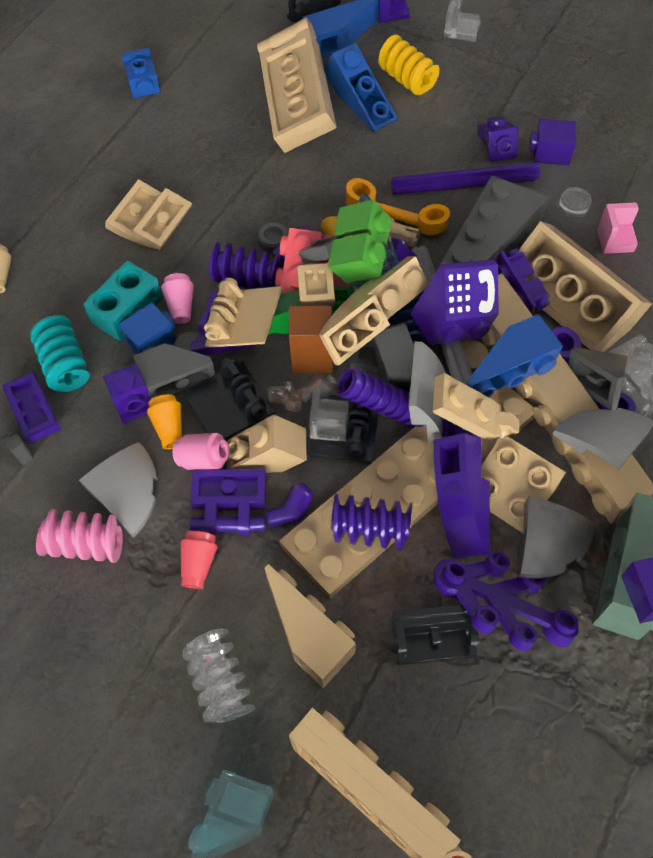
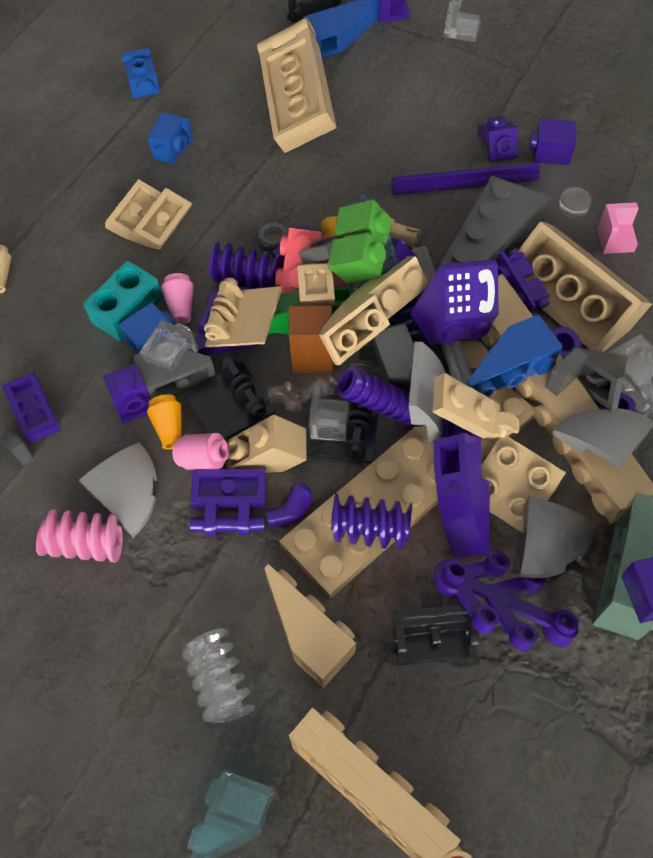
(59, 354): teal piece -> none
(168, 345): none -> clear bracket
(170, 137): none -> blue brick
(196, 558): coral cone -> none
(359, 88): blue slope -> none
(408, 65): yellow piece -> none
(430, 220): light orange piece -> none
(566, 371): none -> dark grey tile

